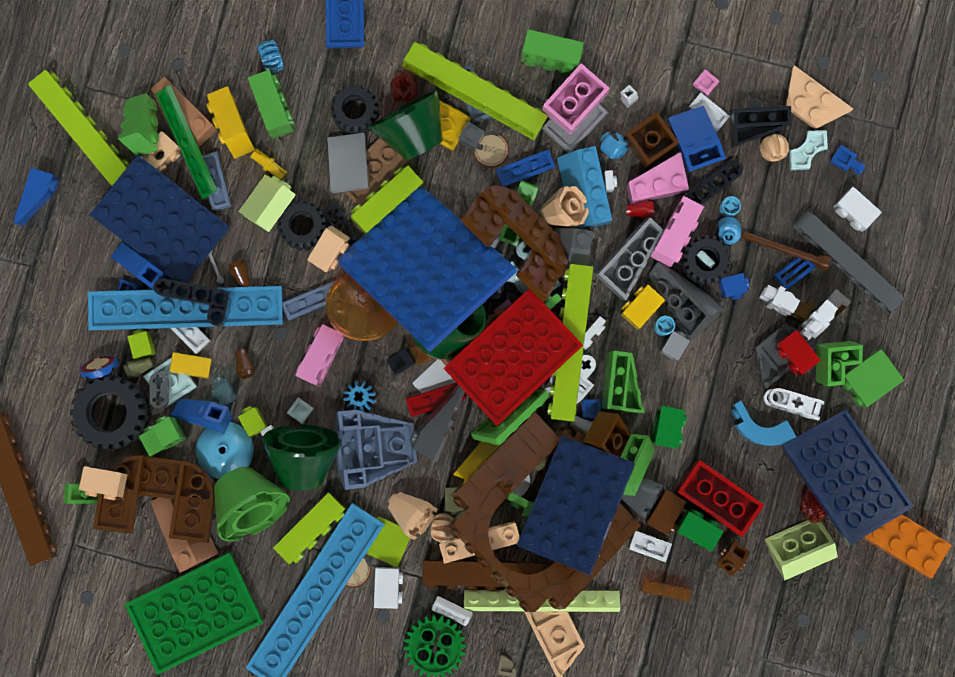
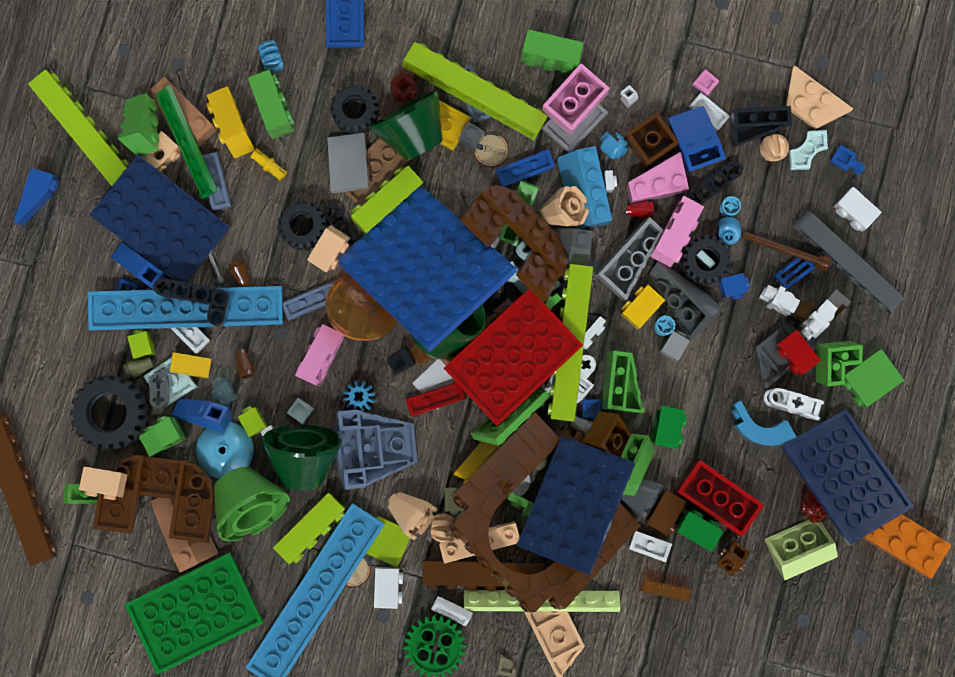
(98, 367): tile -> none
(267, 202): yellowish green brick -> none
(430, 435): dark grey wedge -> none

